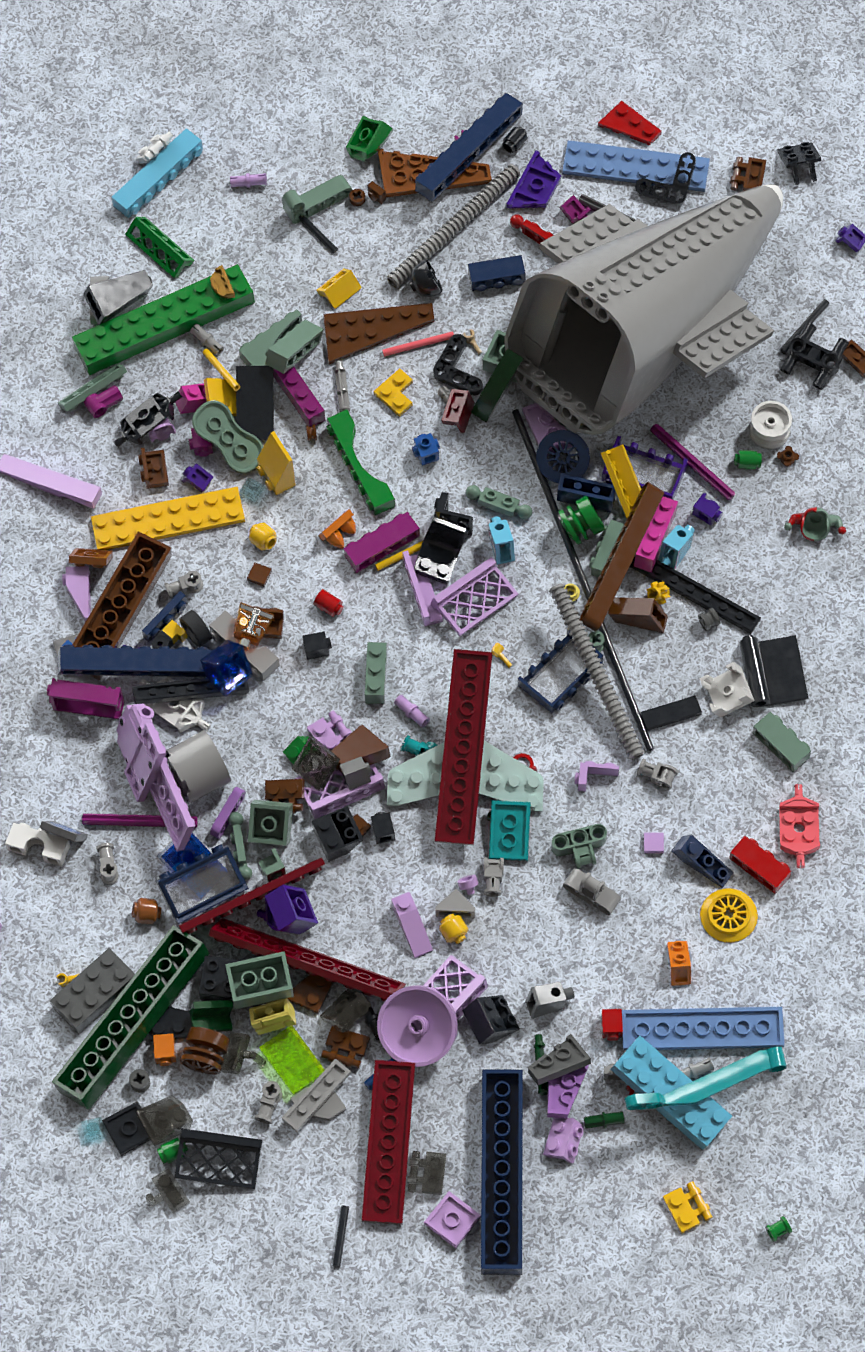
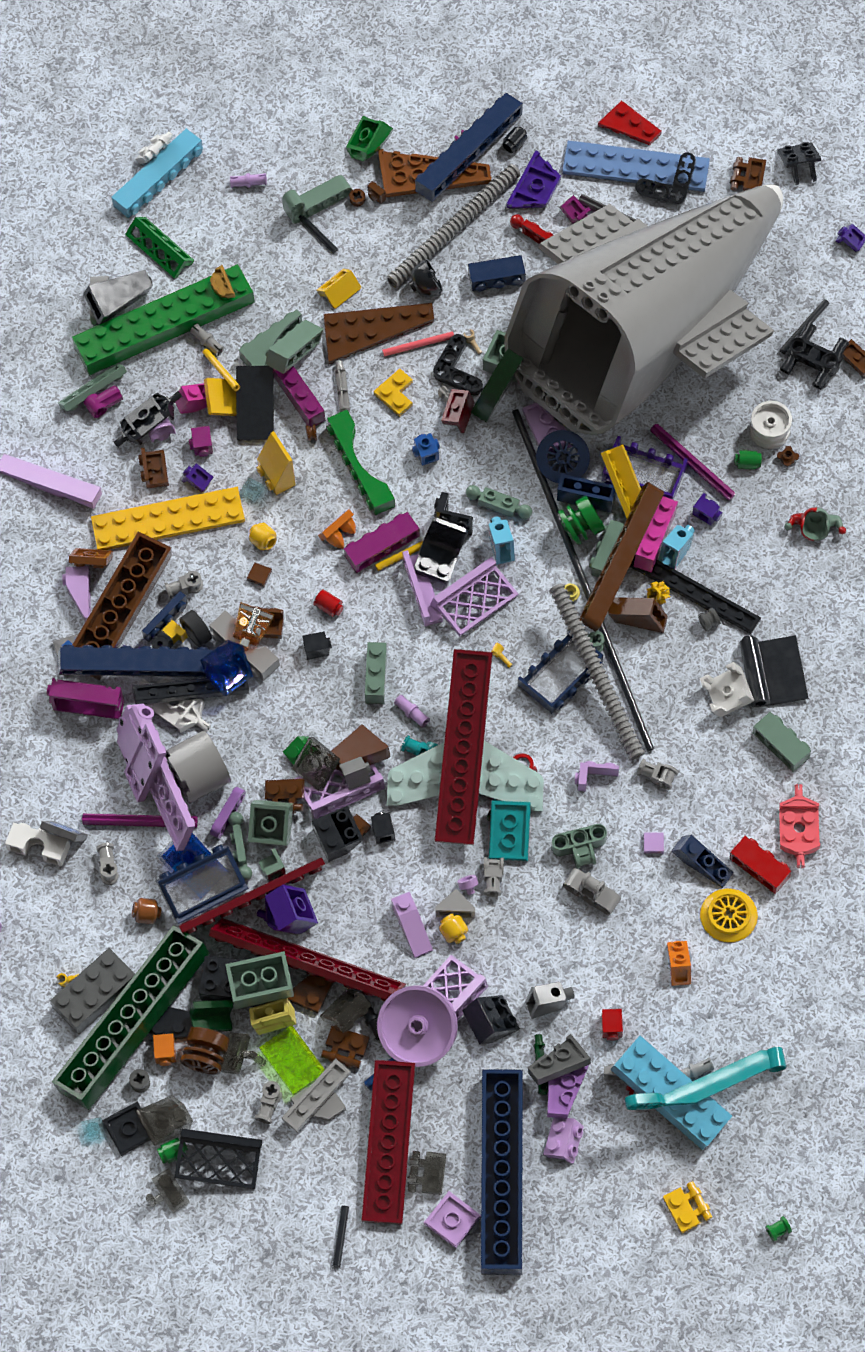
(216, 424): sand green plate -> none
(323, 731): lavender plate -> none
(604, 1119): dark green axle -> none
(671, 713): black tile -> none
(705, 1028): medium blue plate -> none

